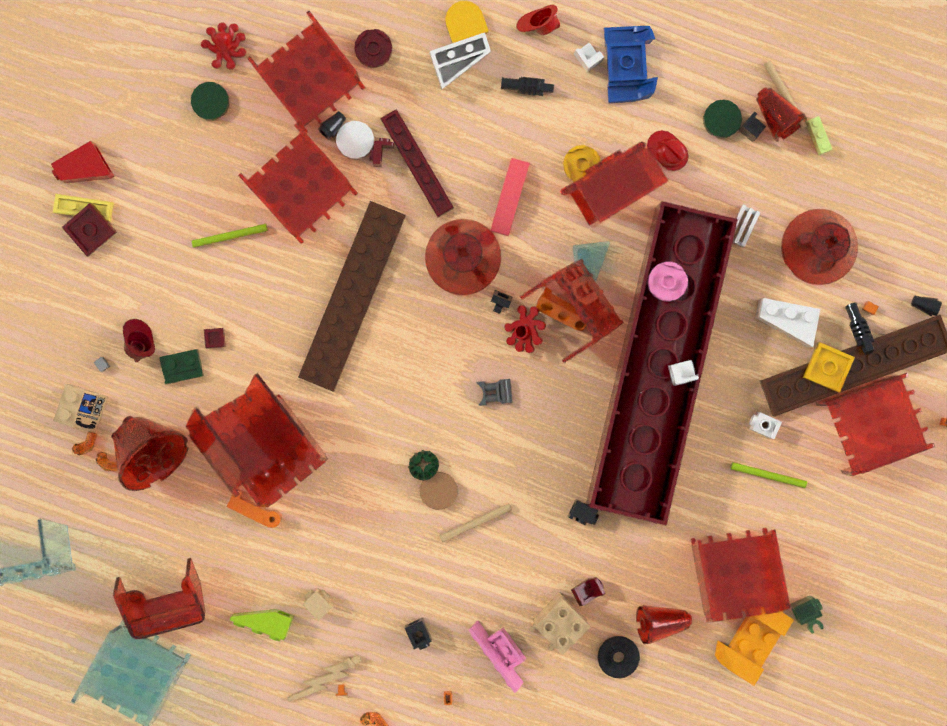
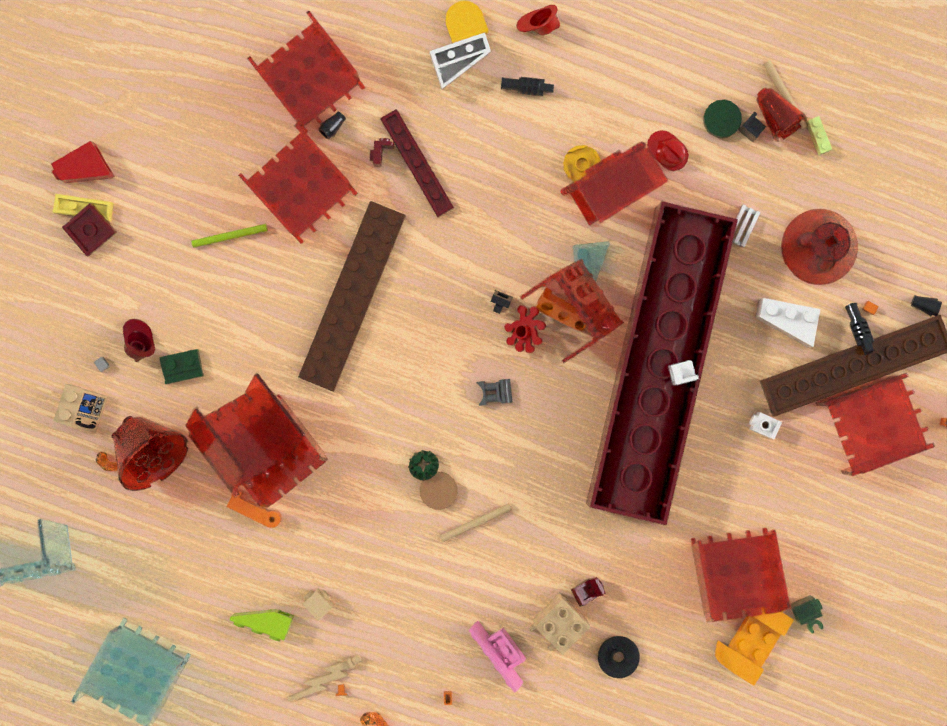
(85, 446): clear orange arm -> none
(163, 613): clear red windscreen -> none
(210, 101): dark green tile -> none
(214, 338): dark red tile -> none
(224, 44): red animal -> none
(355, 140): white tile -> none
(373, 48): dark red tile -> none
(418, 642): black brick -> none
(468, 273): clear red cone -> none
(509, 196): coral slope -> none
(583, 513): black brick -> none
(588, 57): white panel -> none
(628, 63): blue piece -> none
(661, 622): clear red cone -> none
(667, 281): bright pink tile -> none
(768, 475): lime bar -> none
(828, 367): yellow tile -> none

